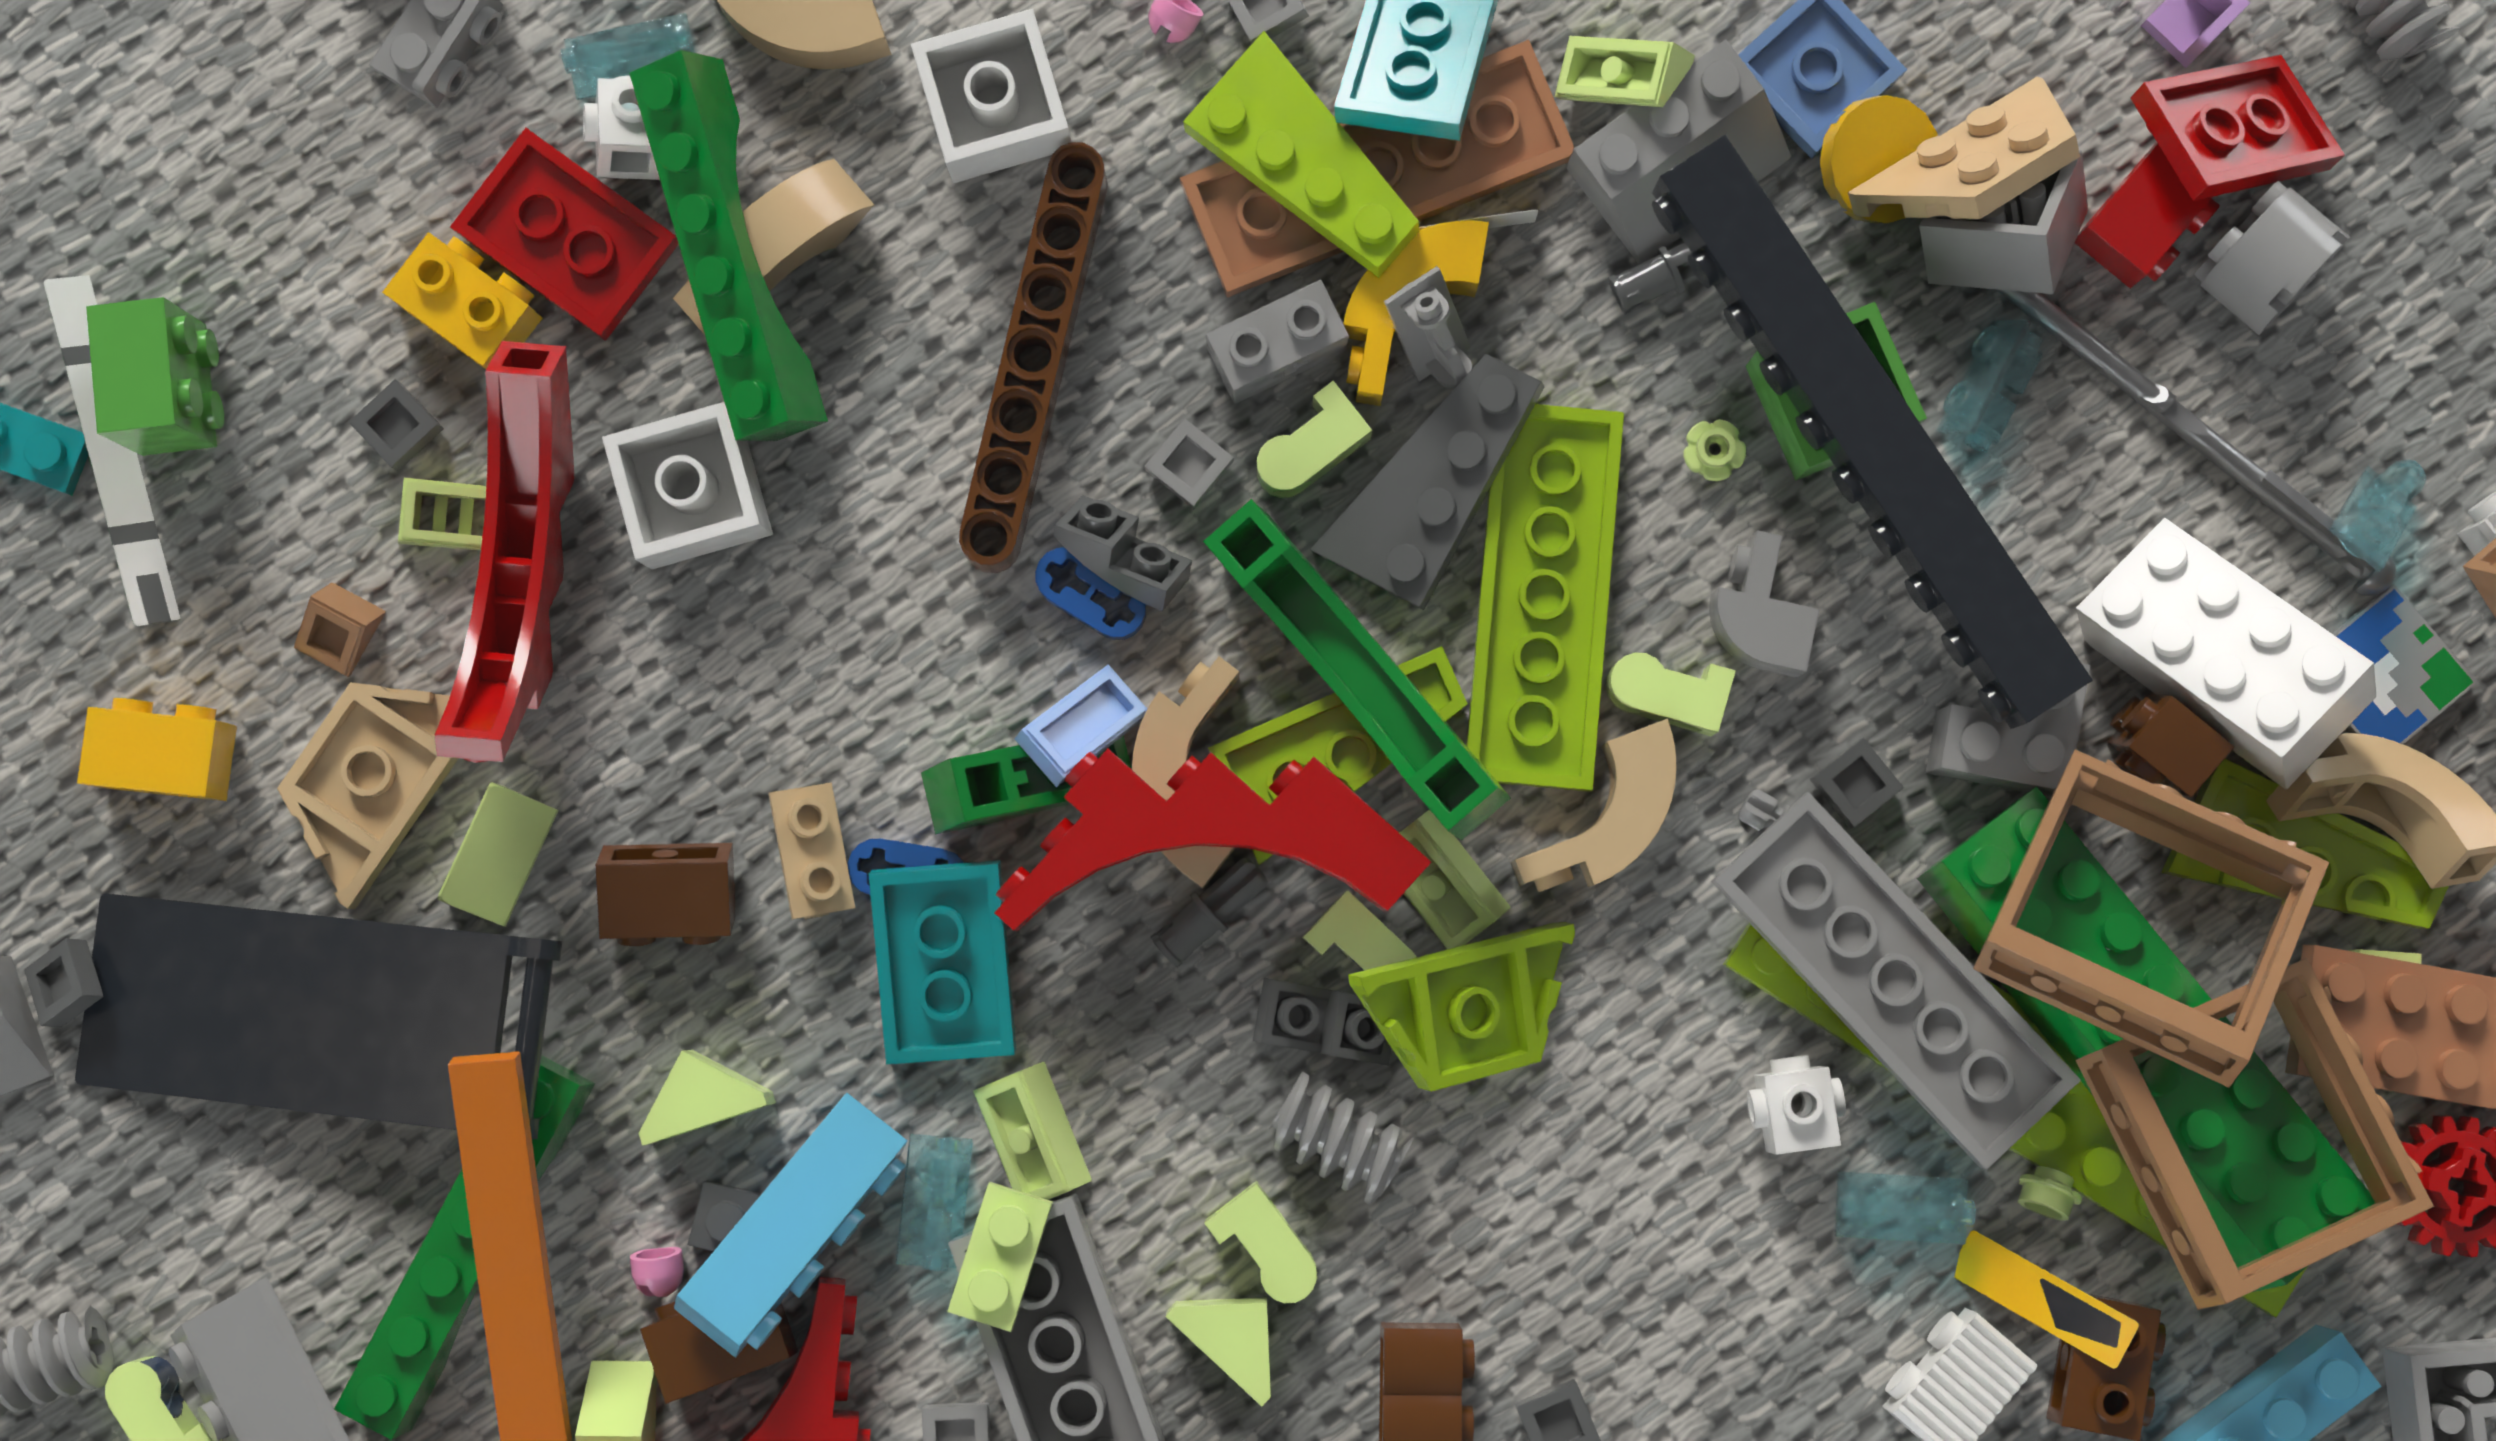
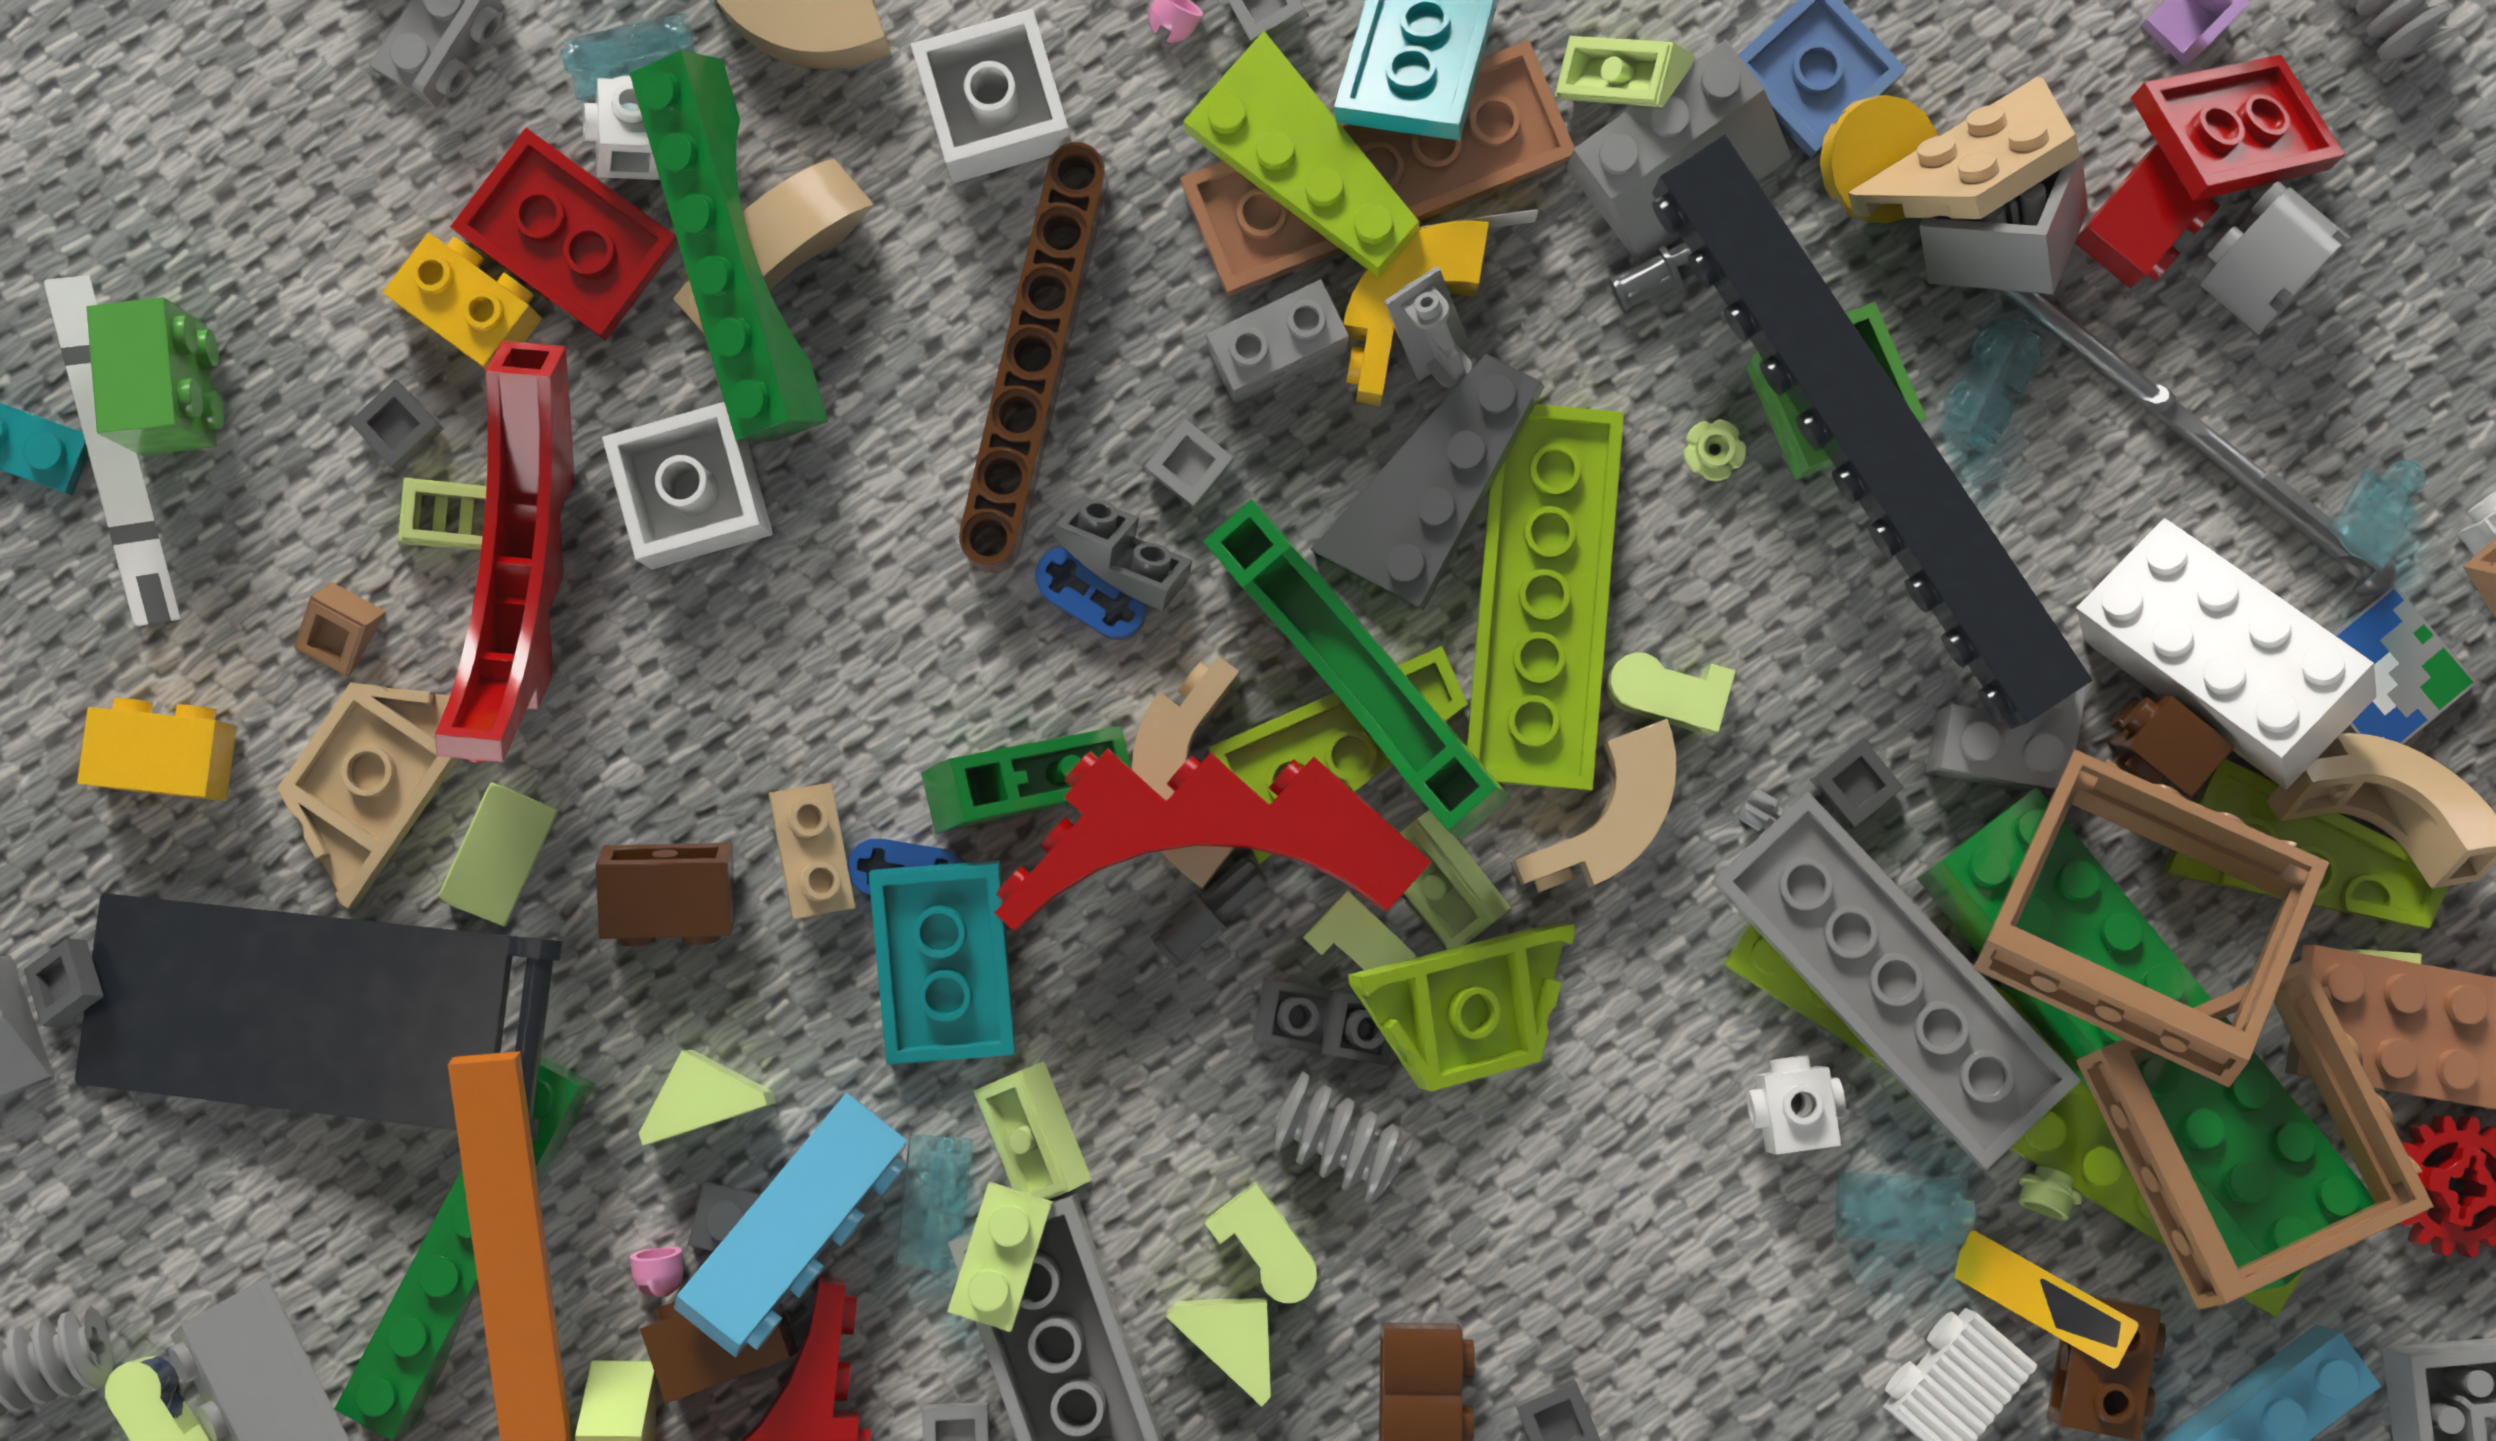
(1080, 723): light blue tile -> none
(1296, 461): yellowish green leg -> none
(1751, 625): light grey brick -> none

